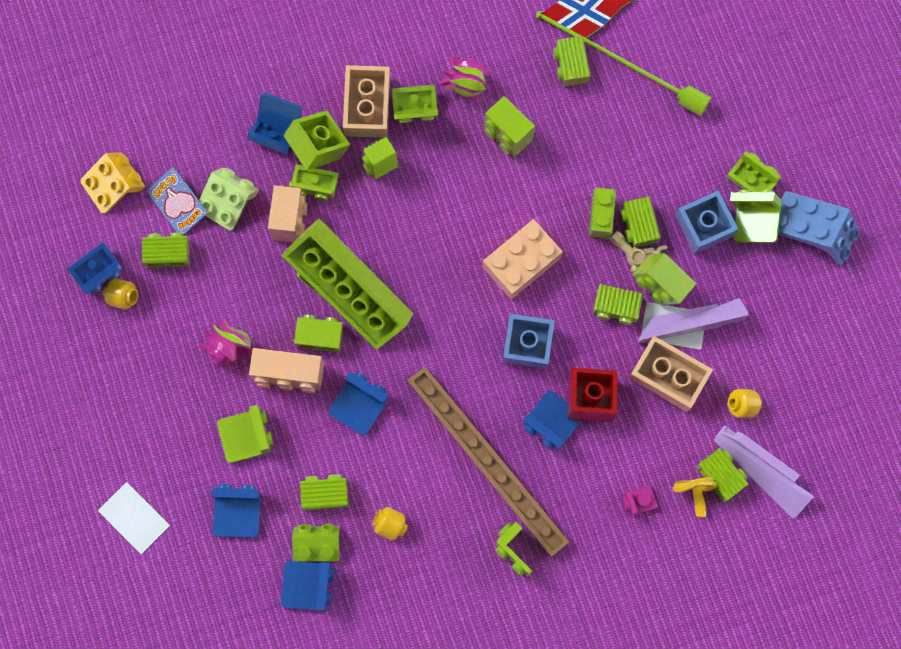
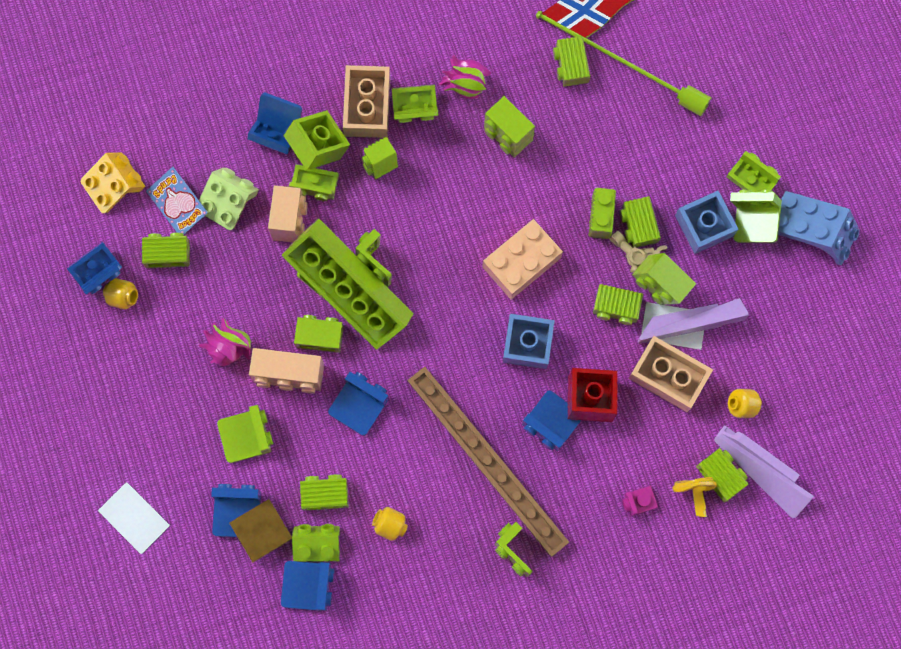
(260, 530): none -> pearl gold tile
(368, 244): none -> lime bracket

